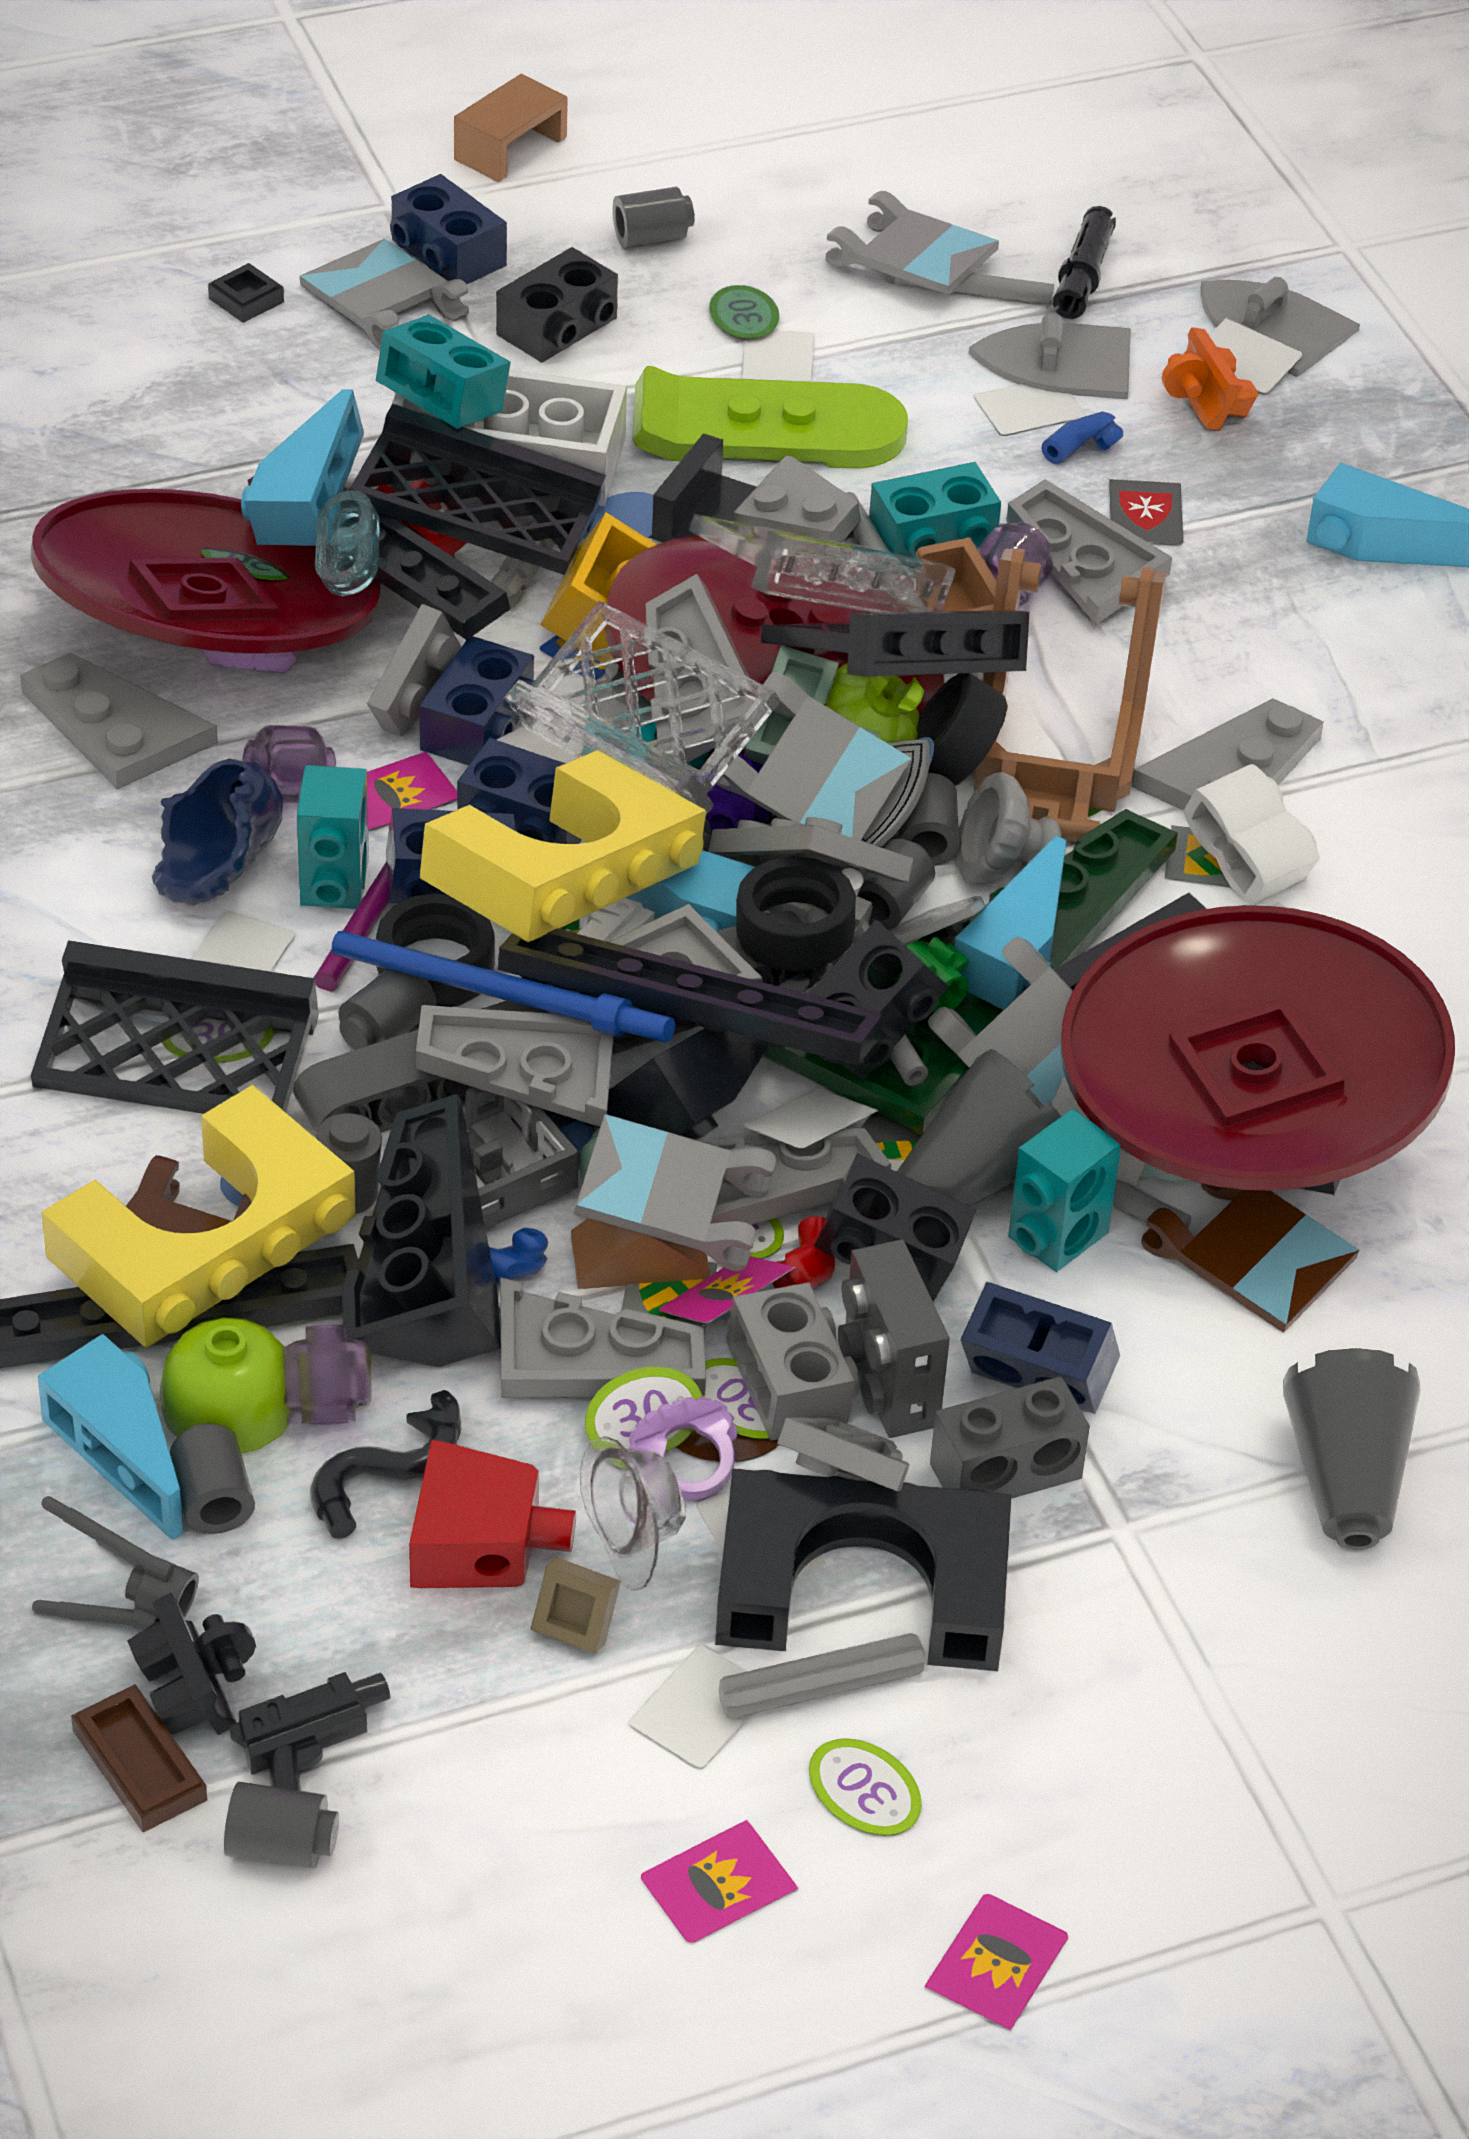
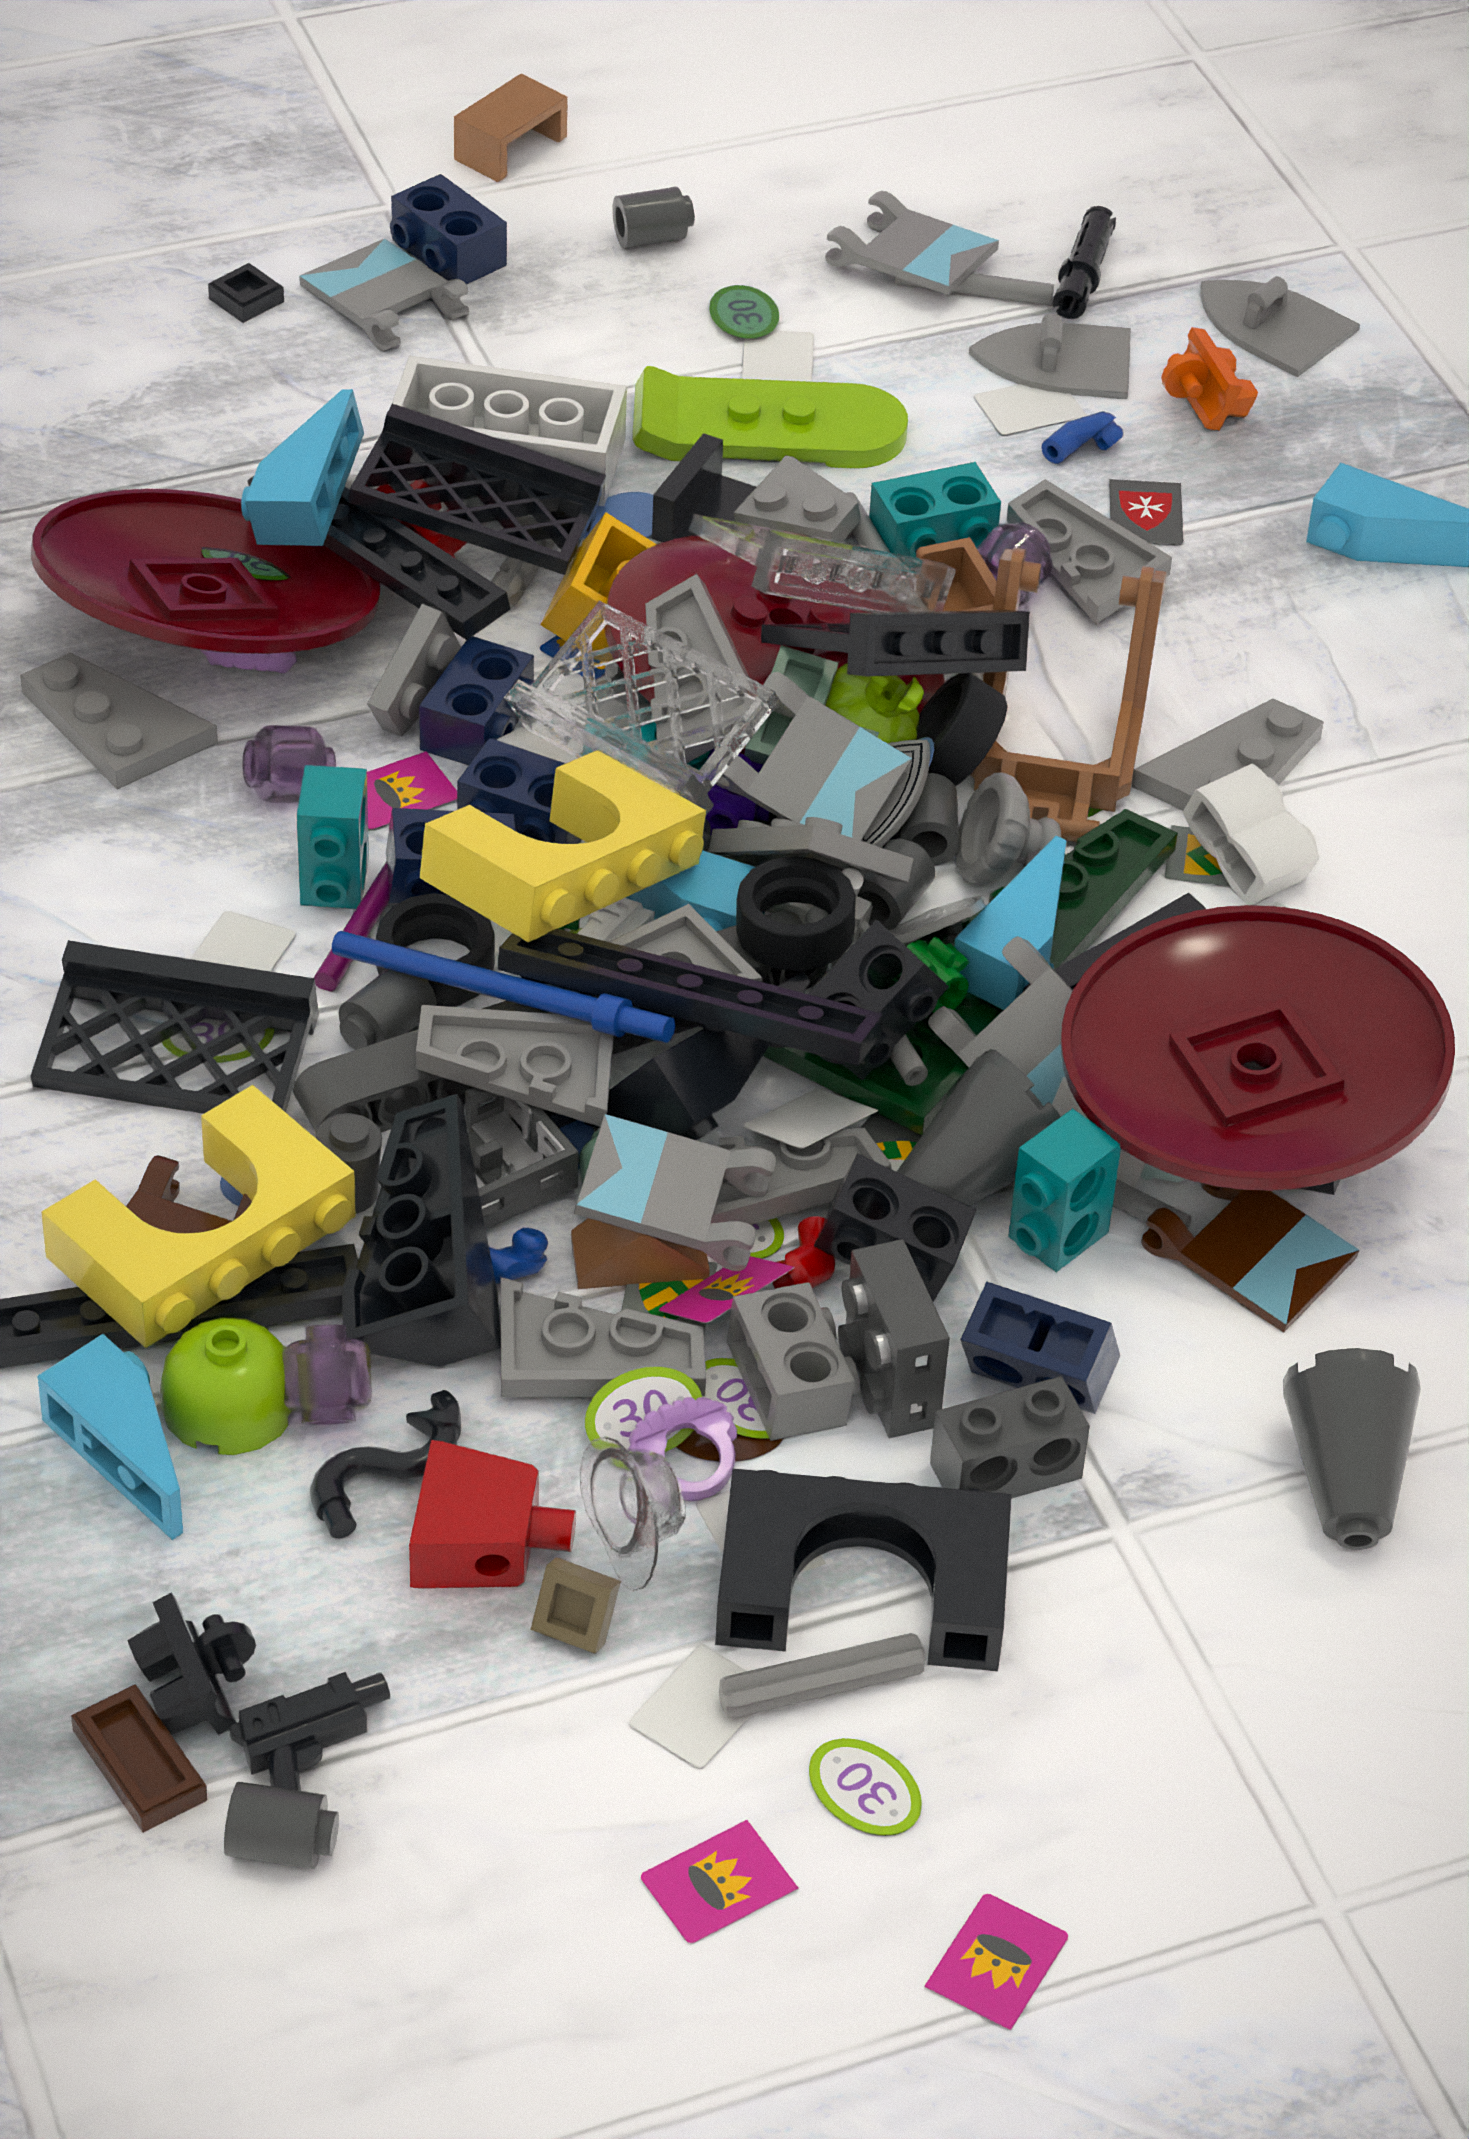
(147, 1582): dark grey plant -> none
(212, 1478): dark grey brick -> none
(216, 830): dark blue piece -> none
(347, 543): clear light blue plate -> none
(442, 371): teal brick -> none
(556, 304): black brick -> none
(835, 1446): light grey wing -> none
(1257, 356): white sticker -> none

